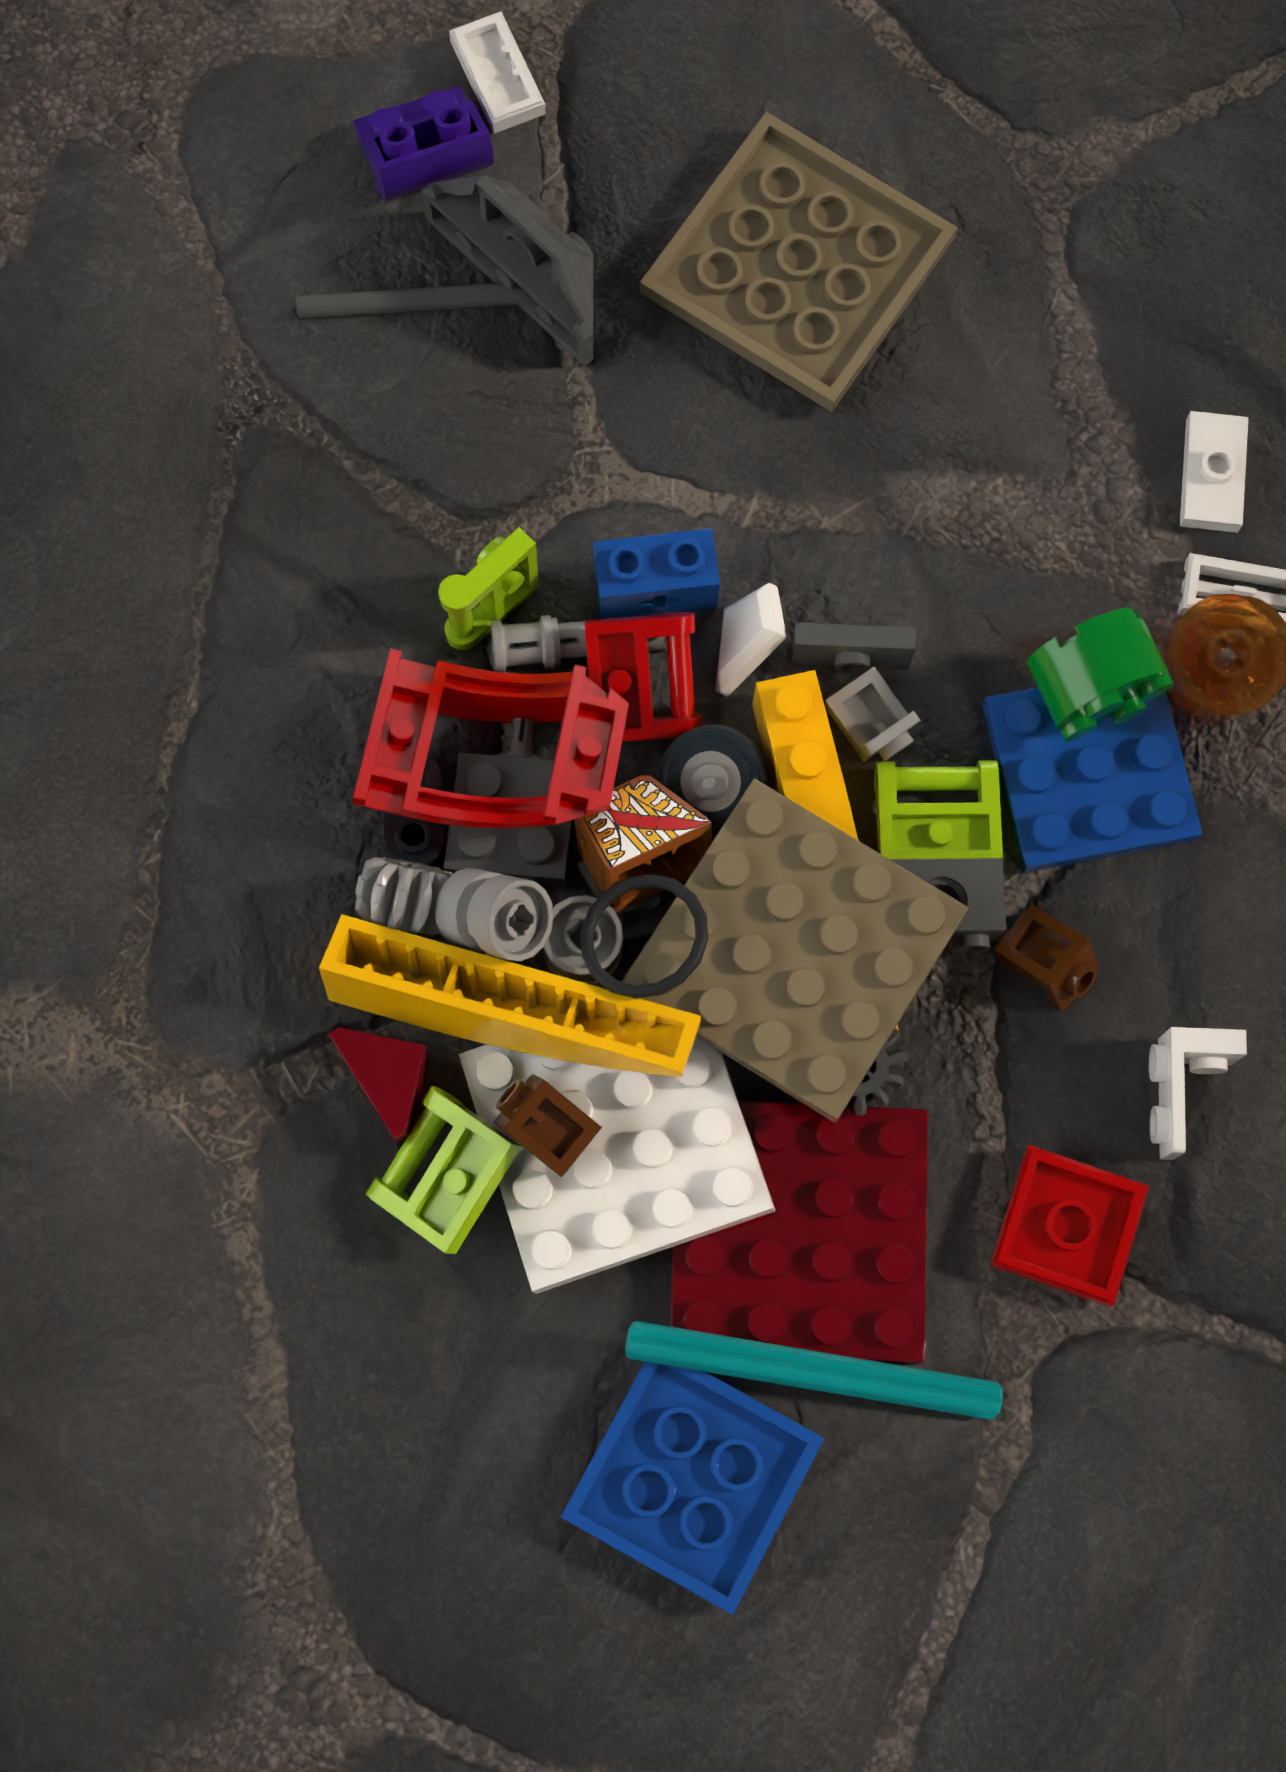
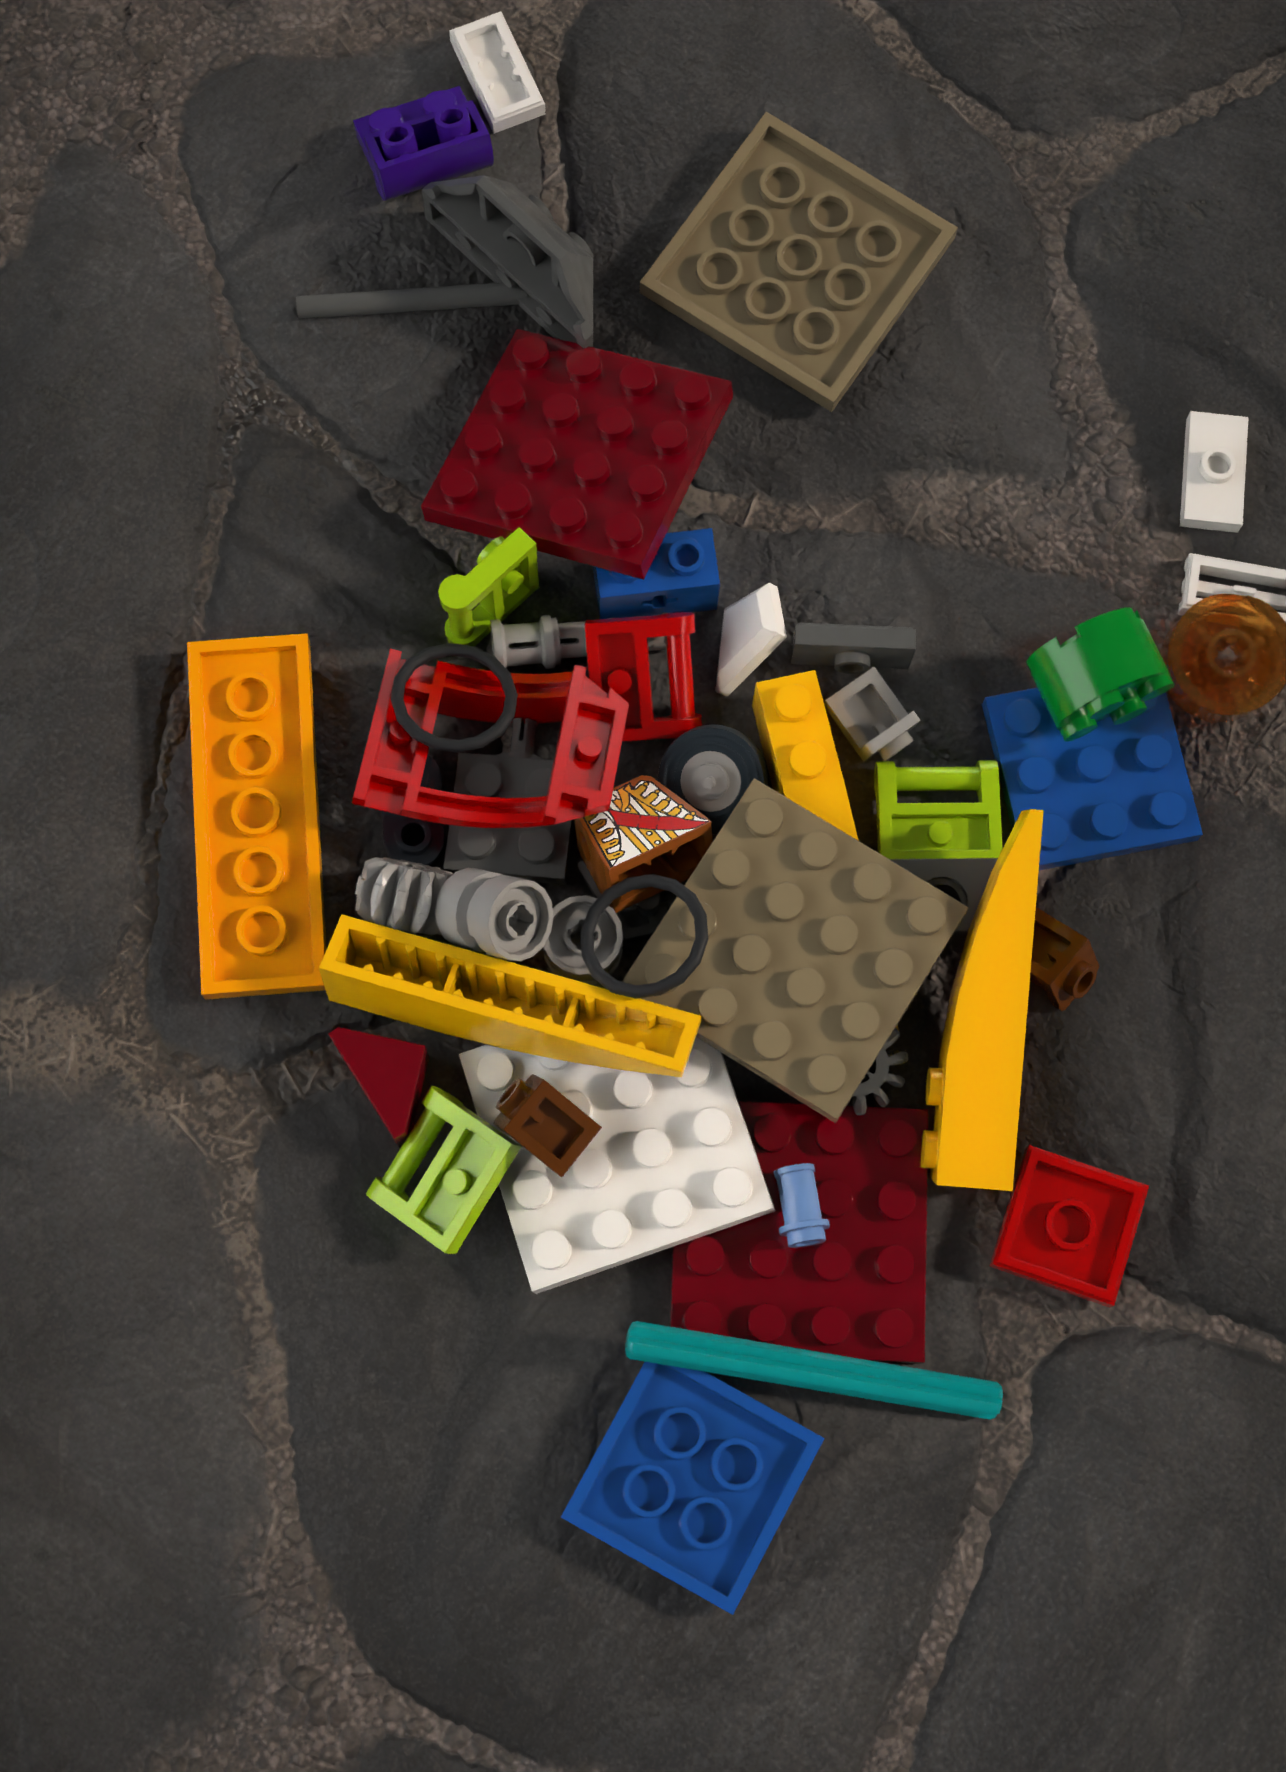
(256, 816): none -> light orange plate
(451, 744): none -> black piece
(579, 452): none -> dark red plate
(800, 1206): none -> medium blue pin
(985, 1027): none -> yellow slope
(1206, 1053): white bracket -> none

